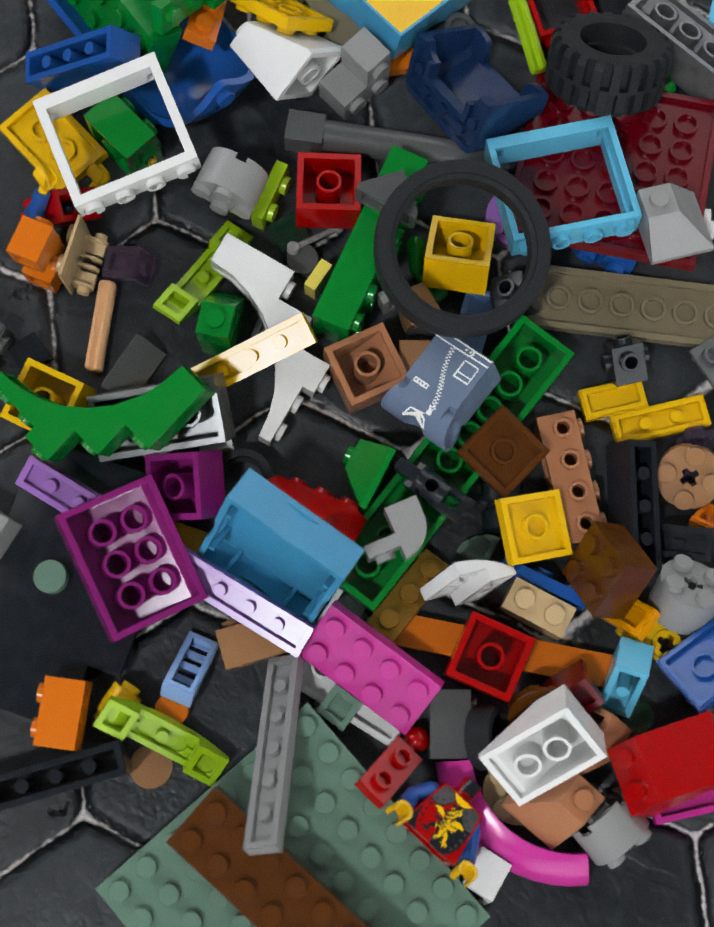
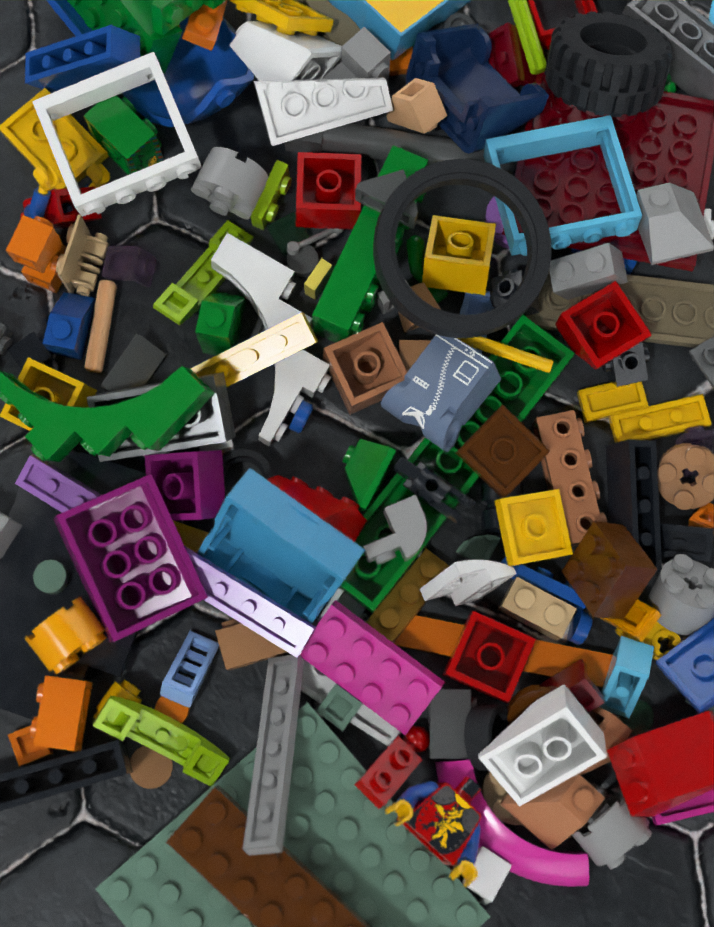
(24, 749): none -> orange tile
(65, 634): none -> light orange brick
(69, 325): none -> blue slope
(301, 417): none -> blue tile
(316, 105): none -> white wing
(417, 106): none -> light nougat slope
(508, 56): none -> dark red panel
(509, 353): none -> yellow bar
(580, 627): none -> blue tile
(587, 271): none -> light grey brick
(602, 326): none -> red slope

